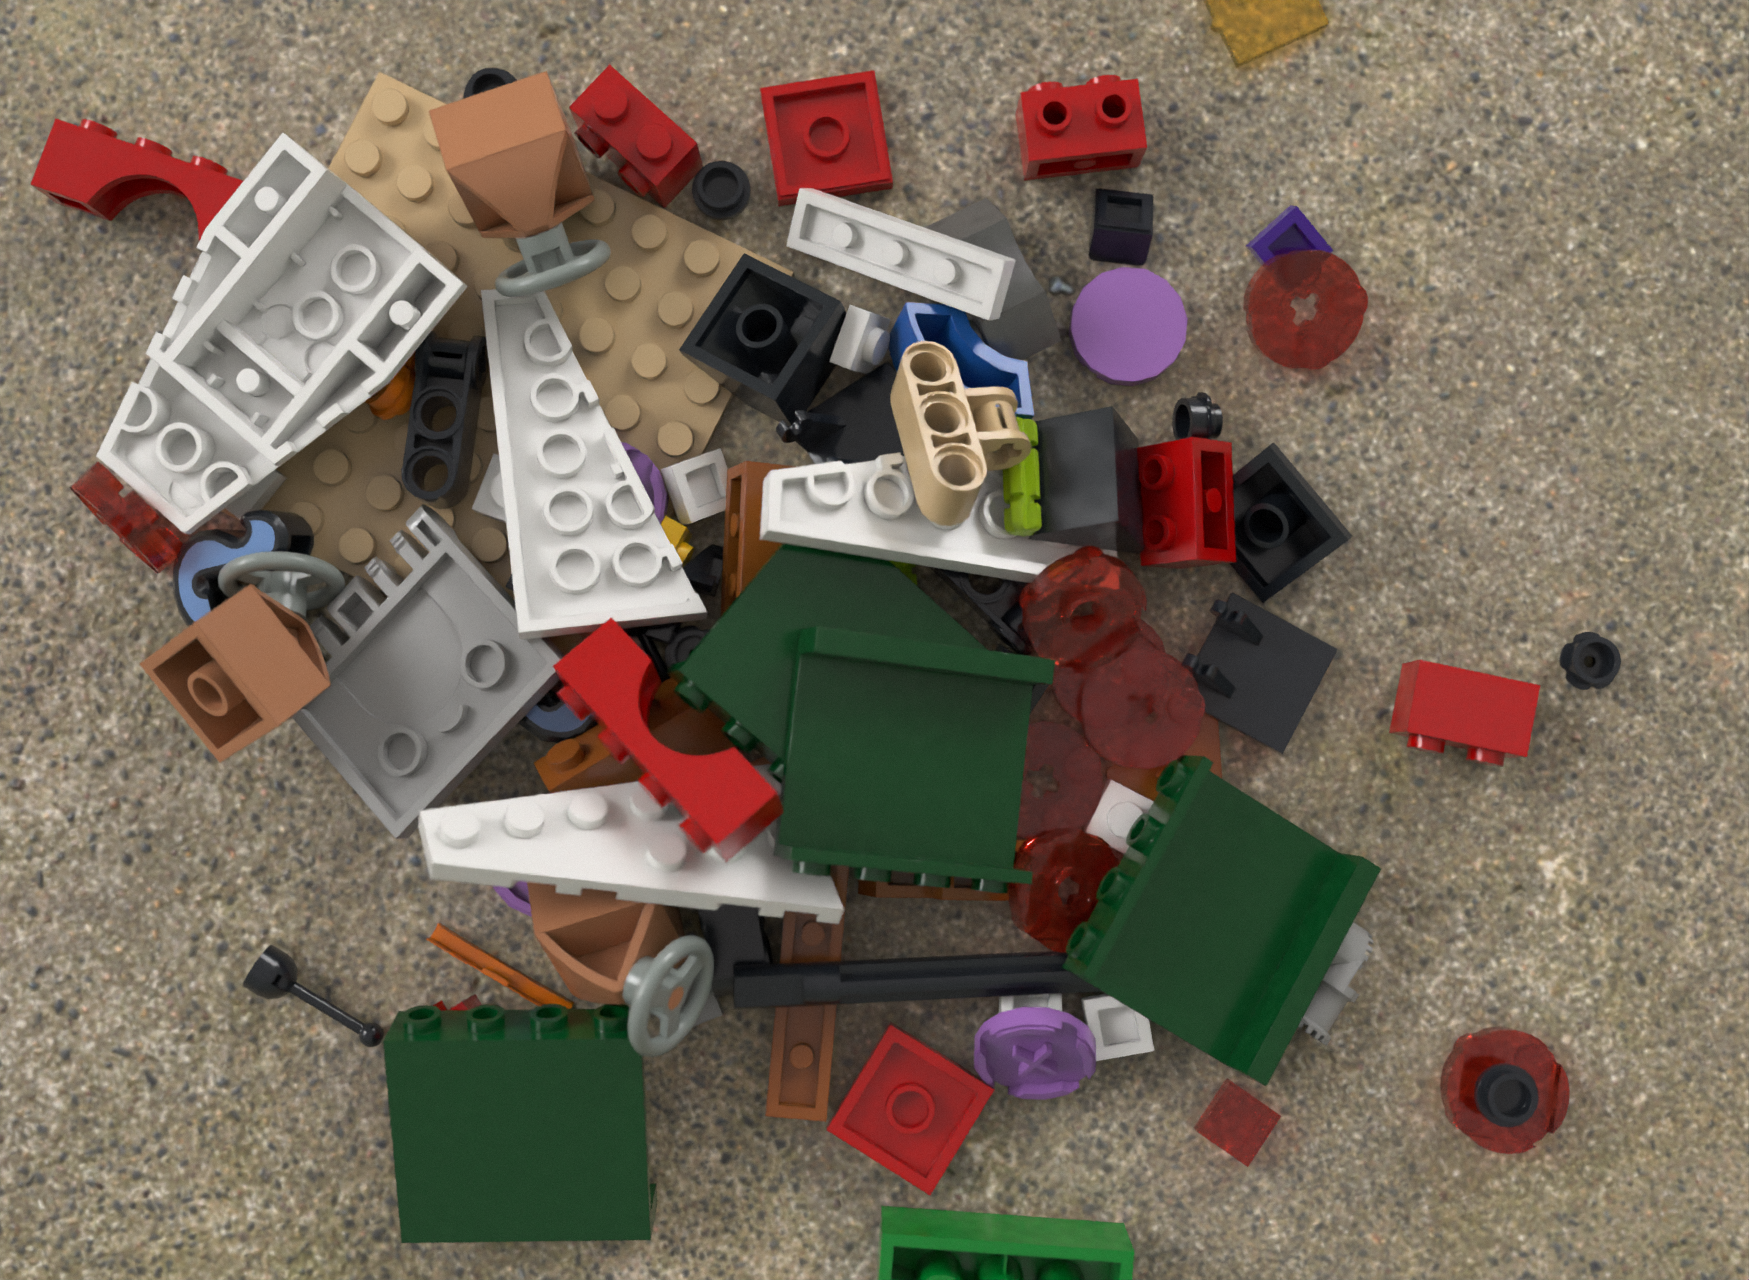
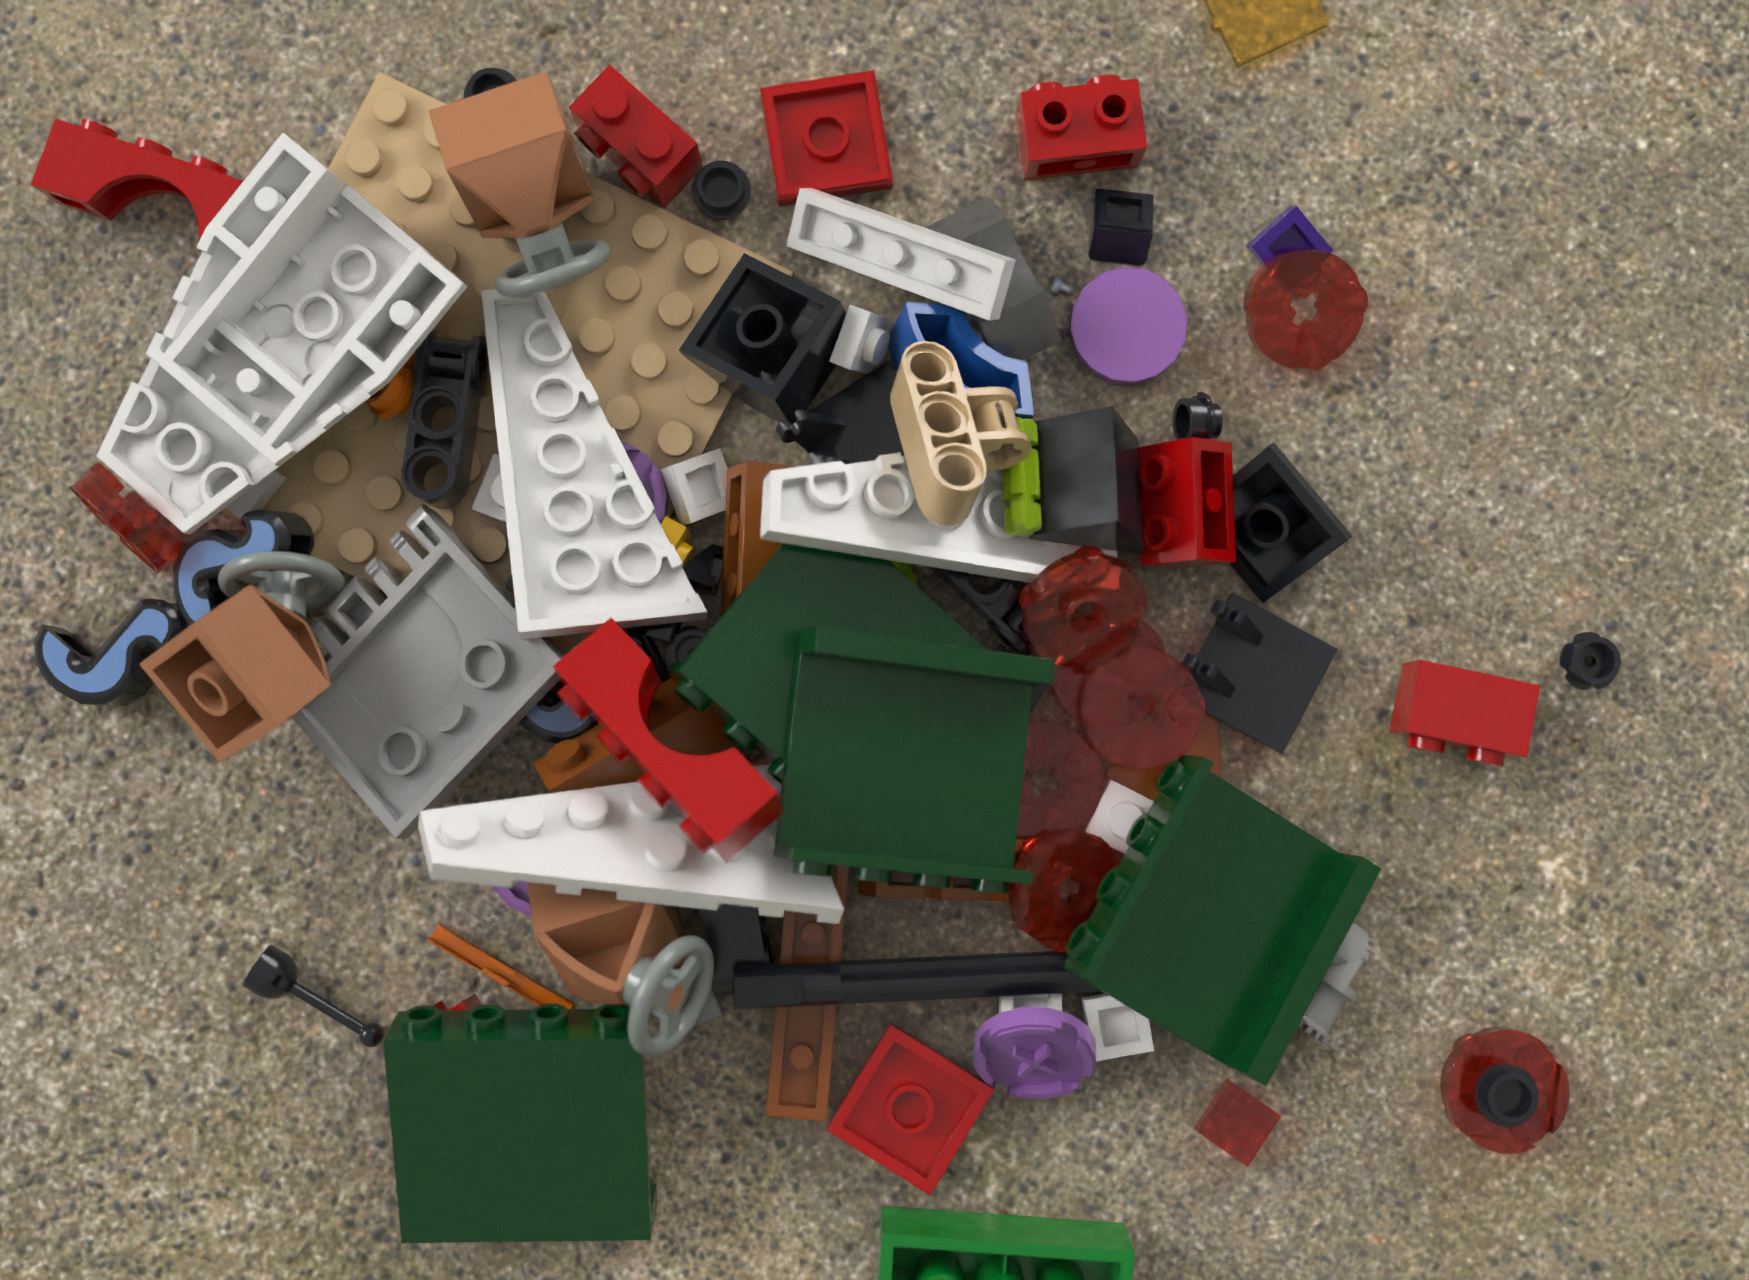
(113, 672): none -> black animal

